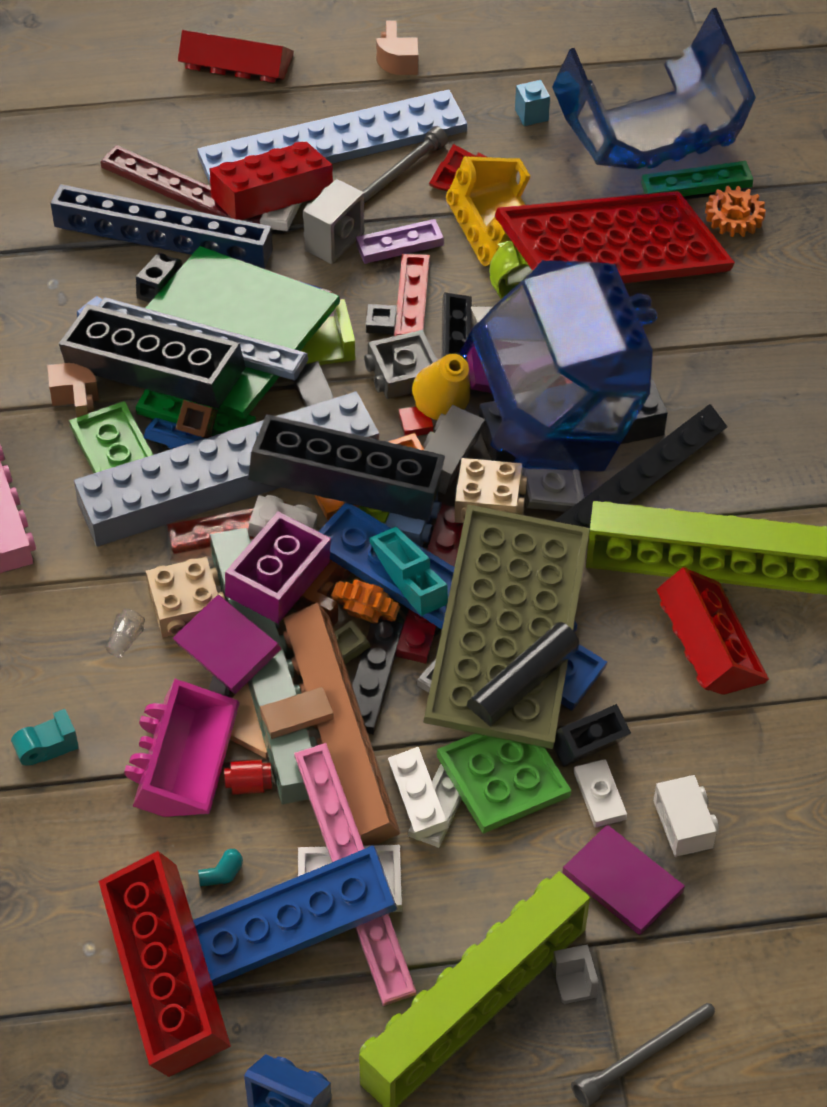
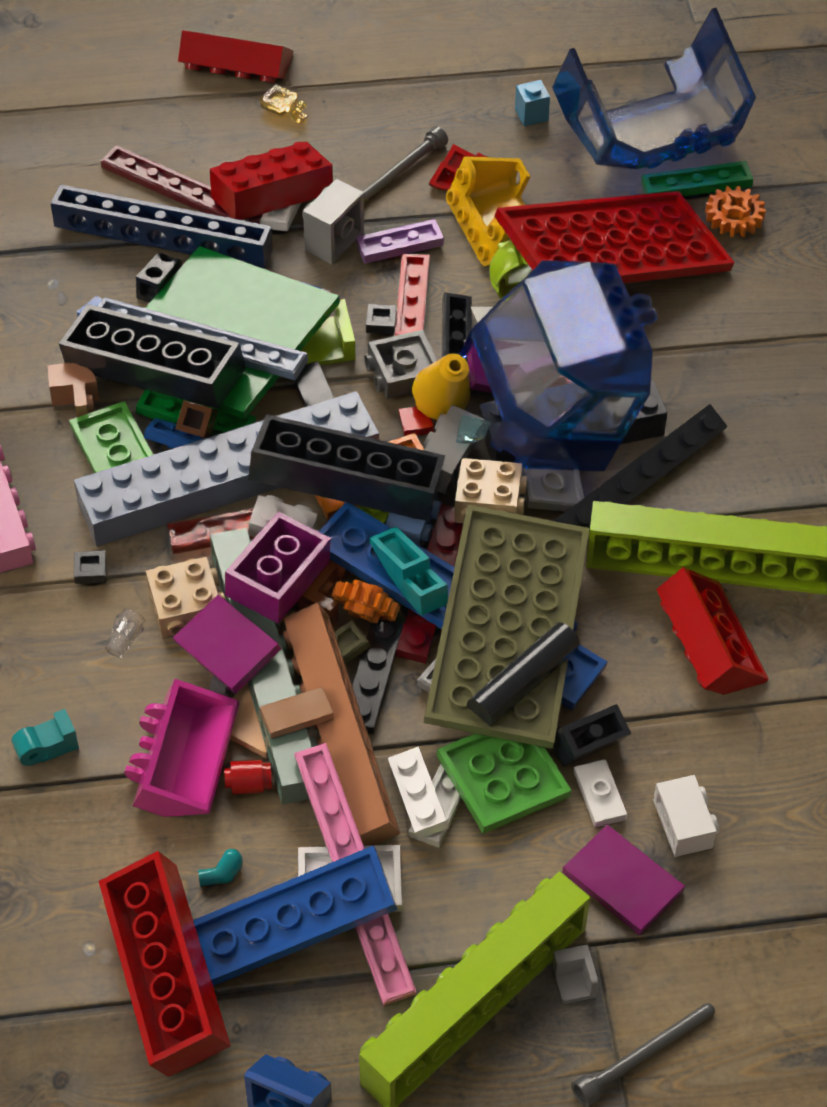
(90, 567): none -> plate
(281, 101): none -> clear yellow plate
(351, 133): plate -> none
(397, 54): nougat brick -> none
(471, 429): none -> clear light blue tile

